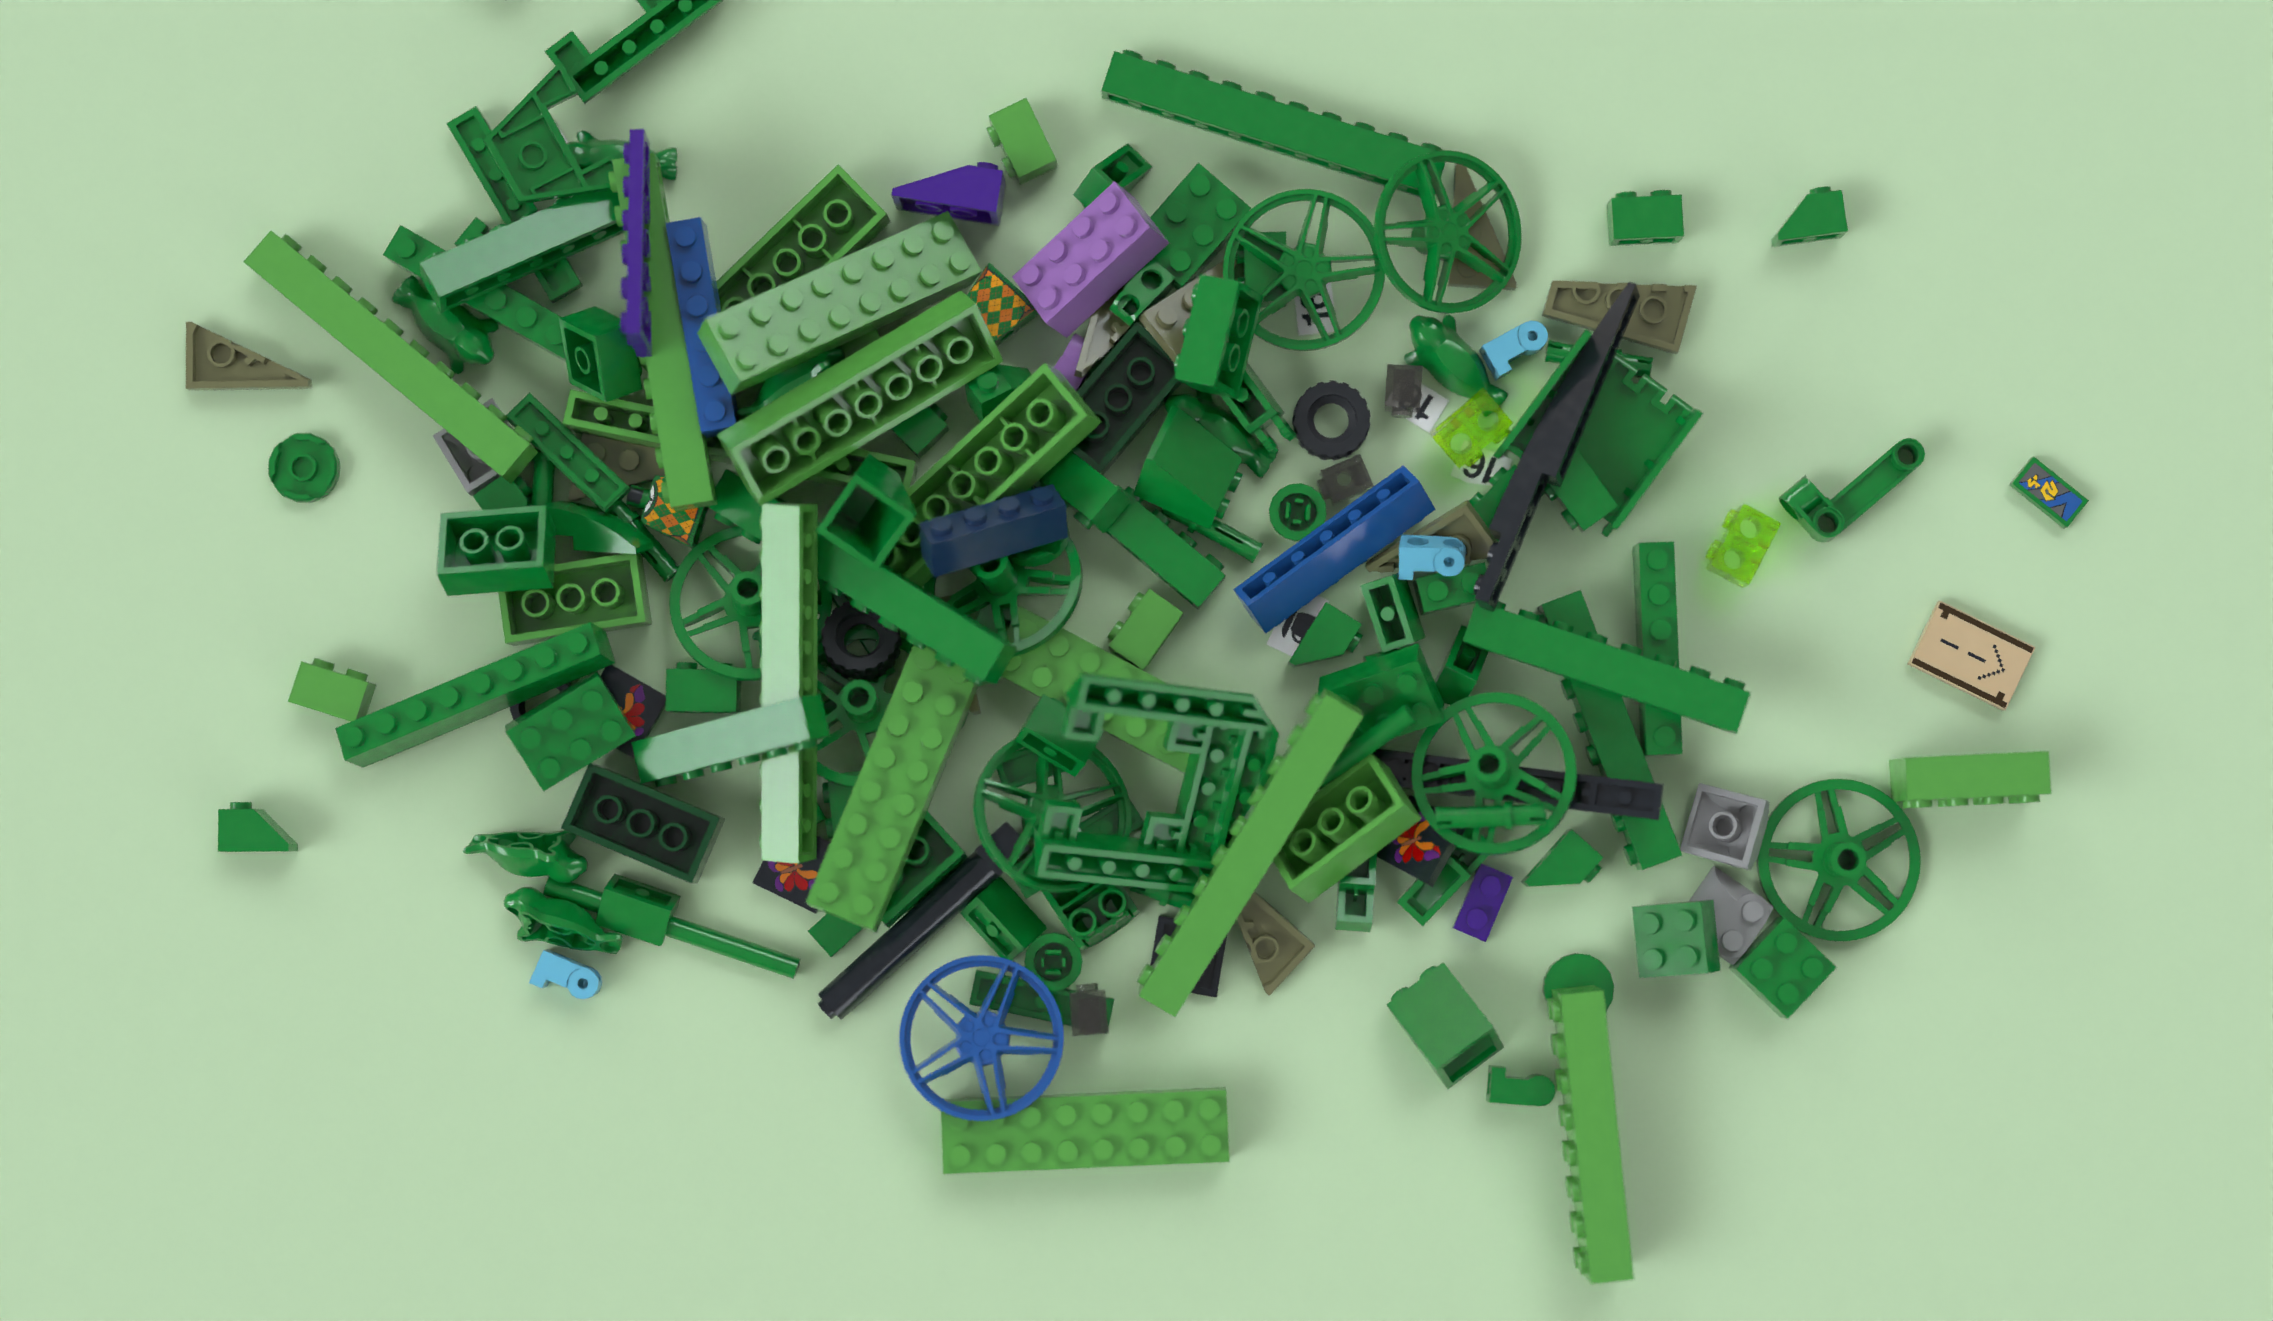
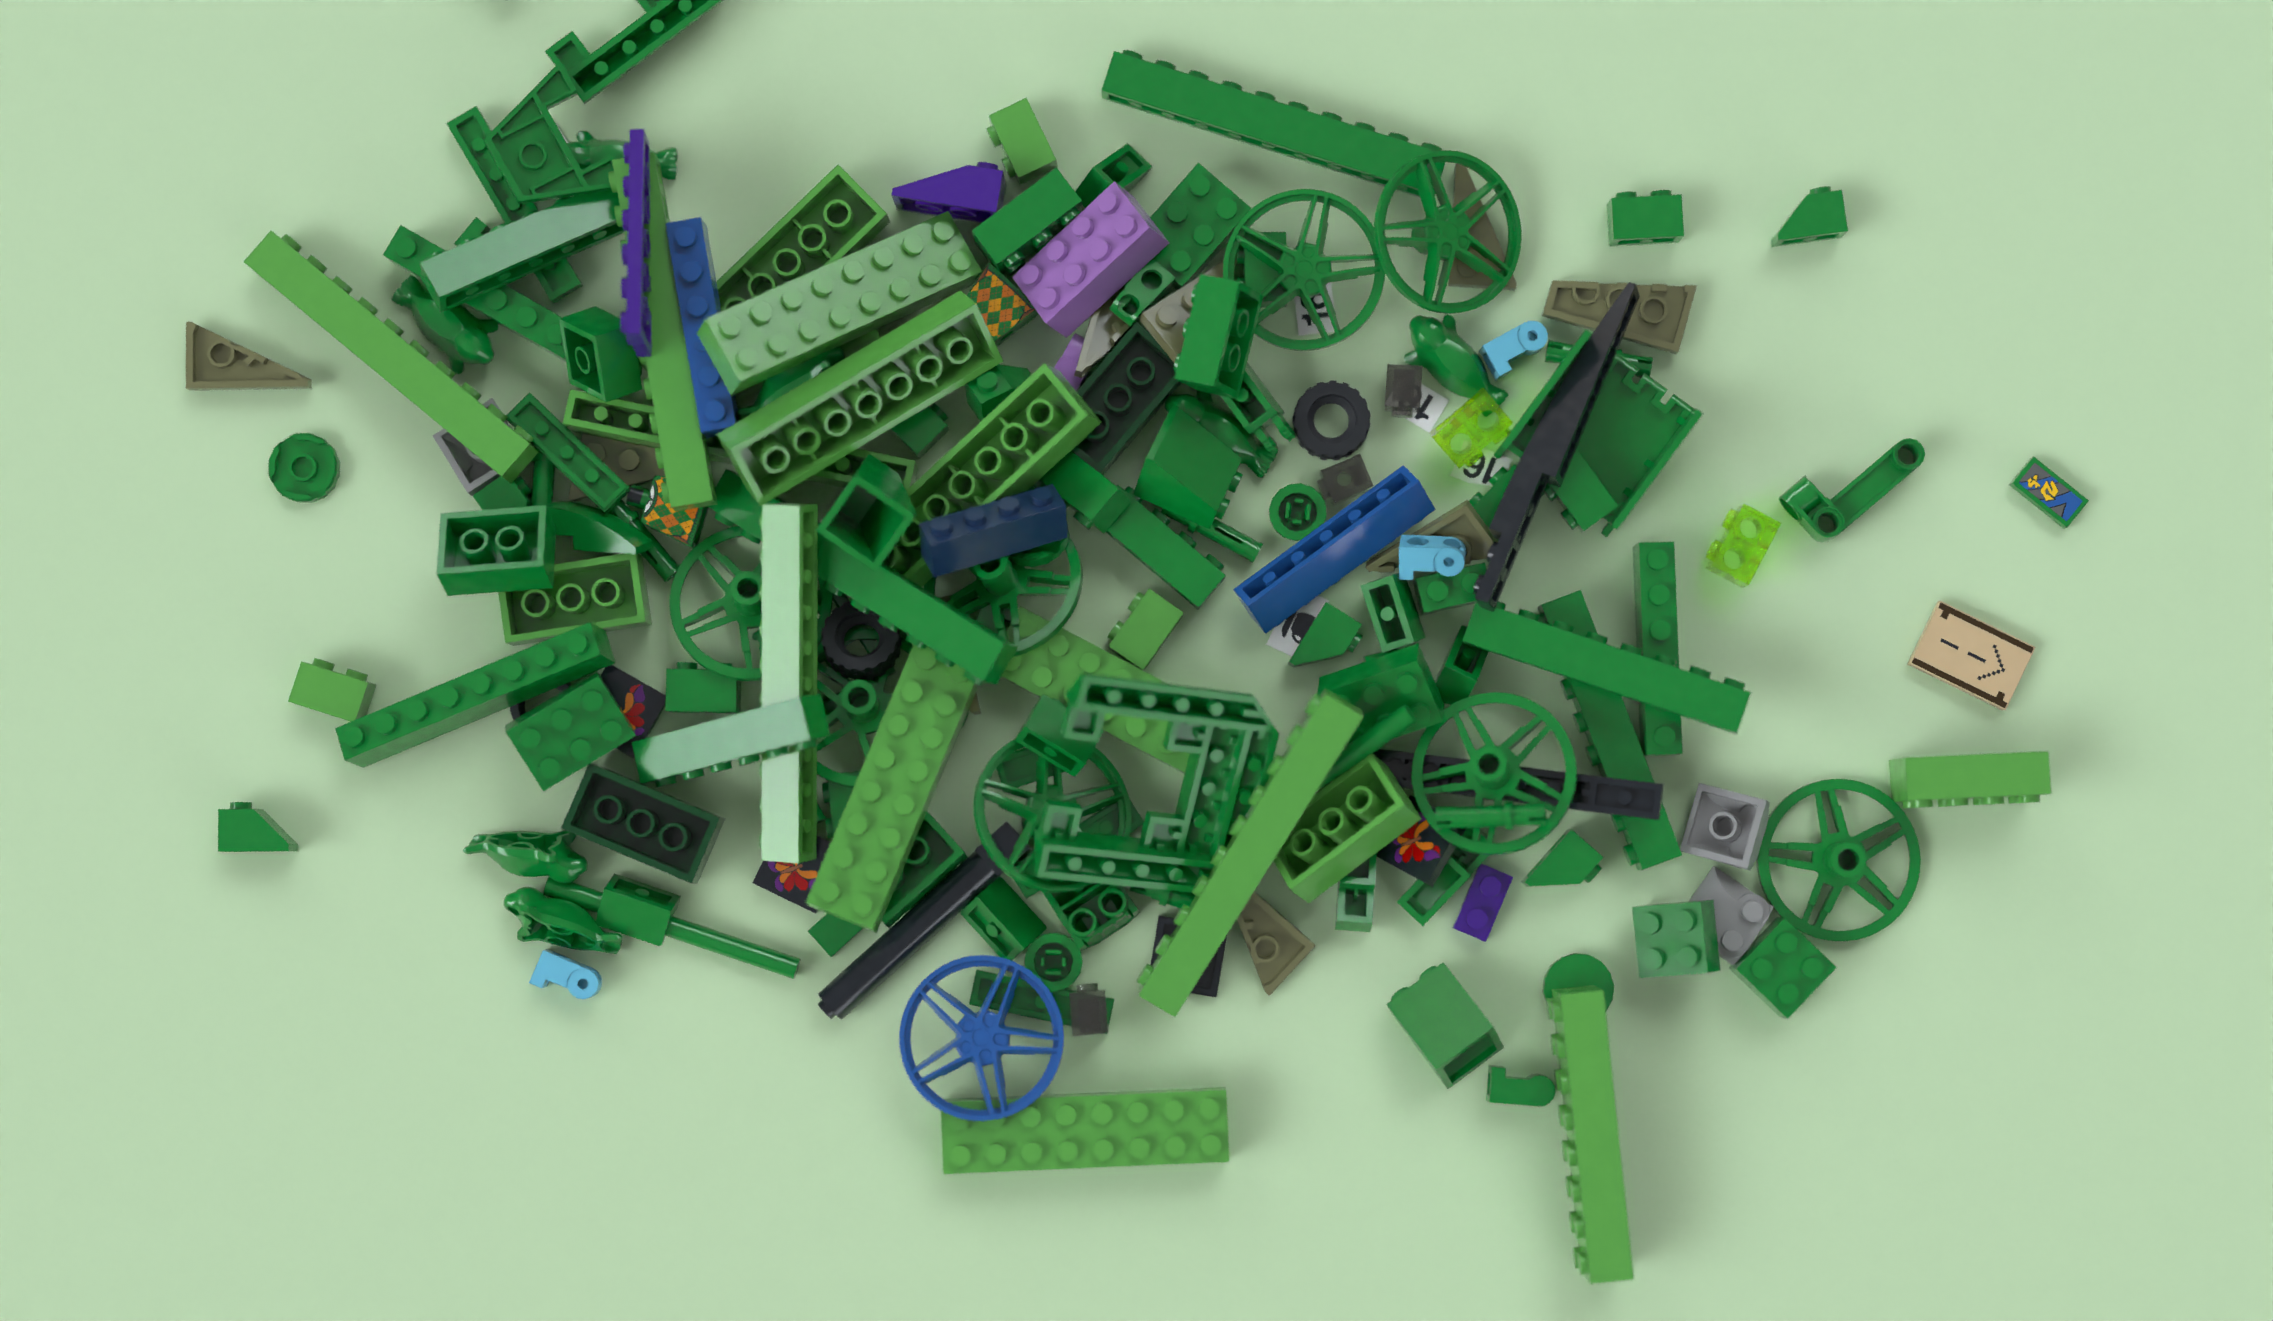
(1027, 222): none -> green brick

